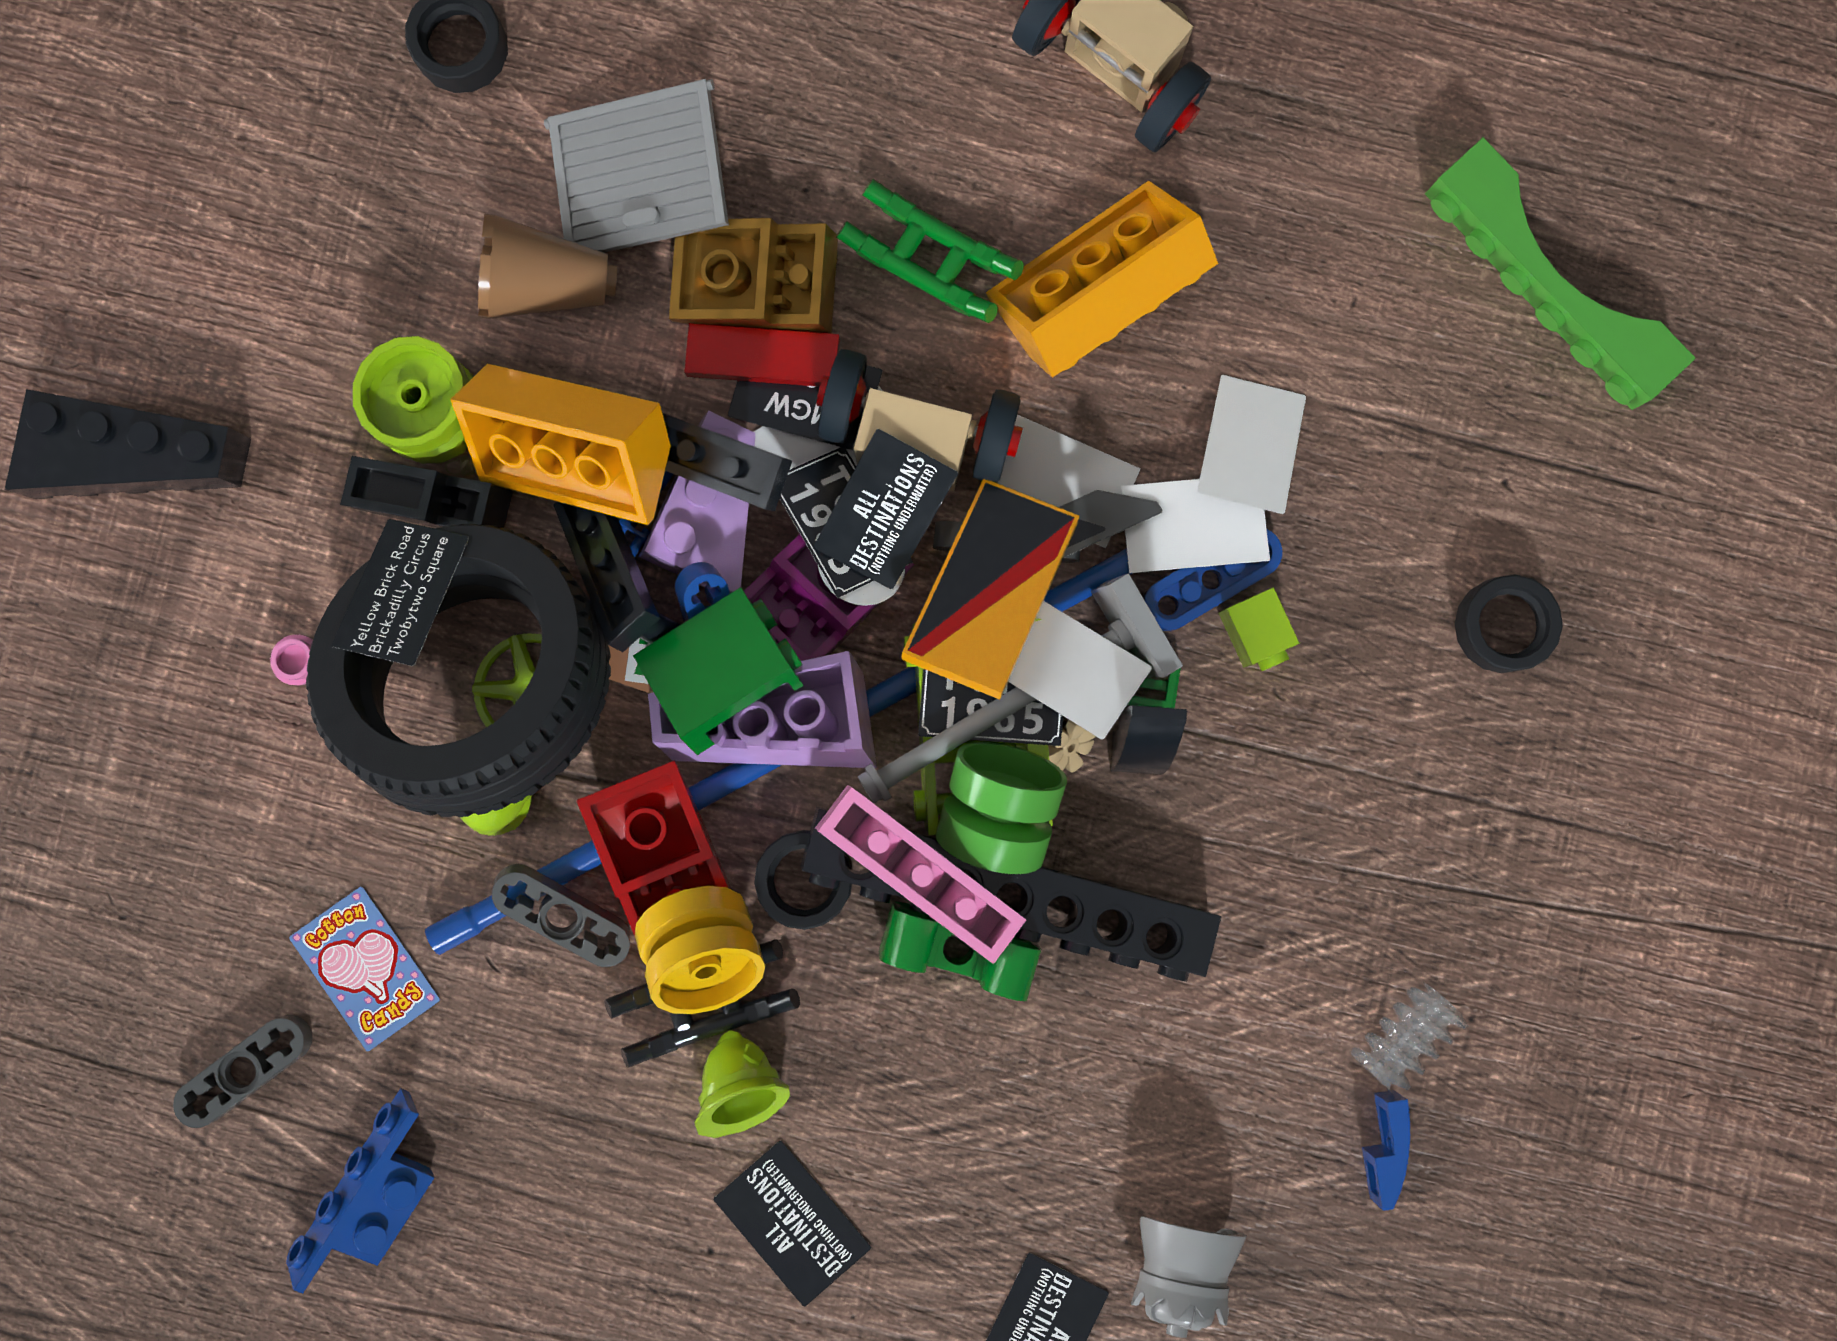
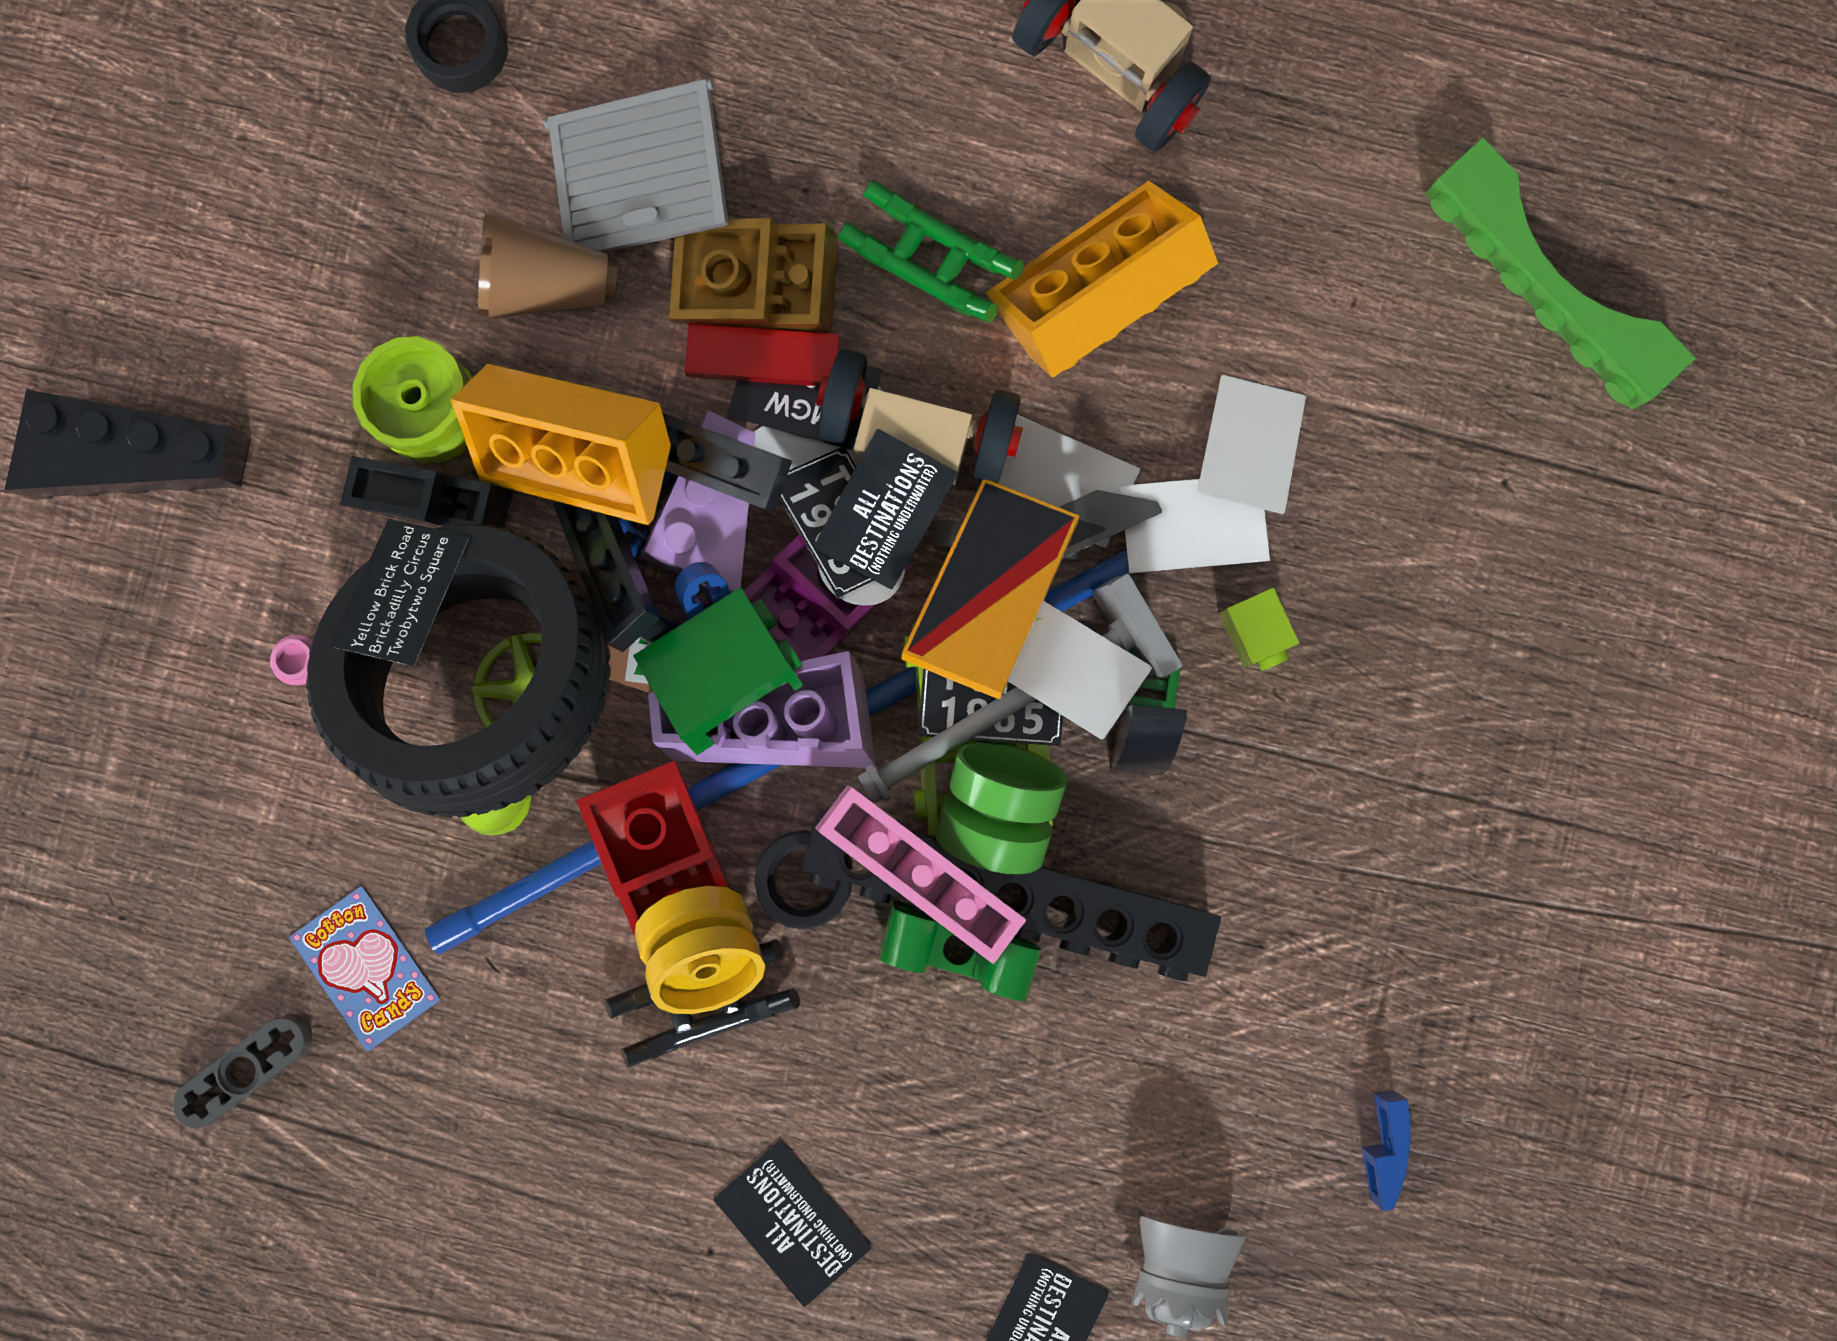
(369, 1201): blue bracket -> none
(521, 909): dark grey beam -> none
(738, 1088): lime piece -> none
(1074, 742): tan plant -> none
(1194, 599): blue plate -> none
(1409, 1037): clear piece -> none
(1546, 614): black tyre -> none

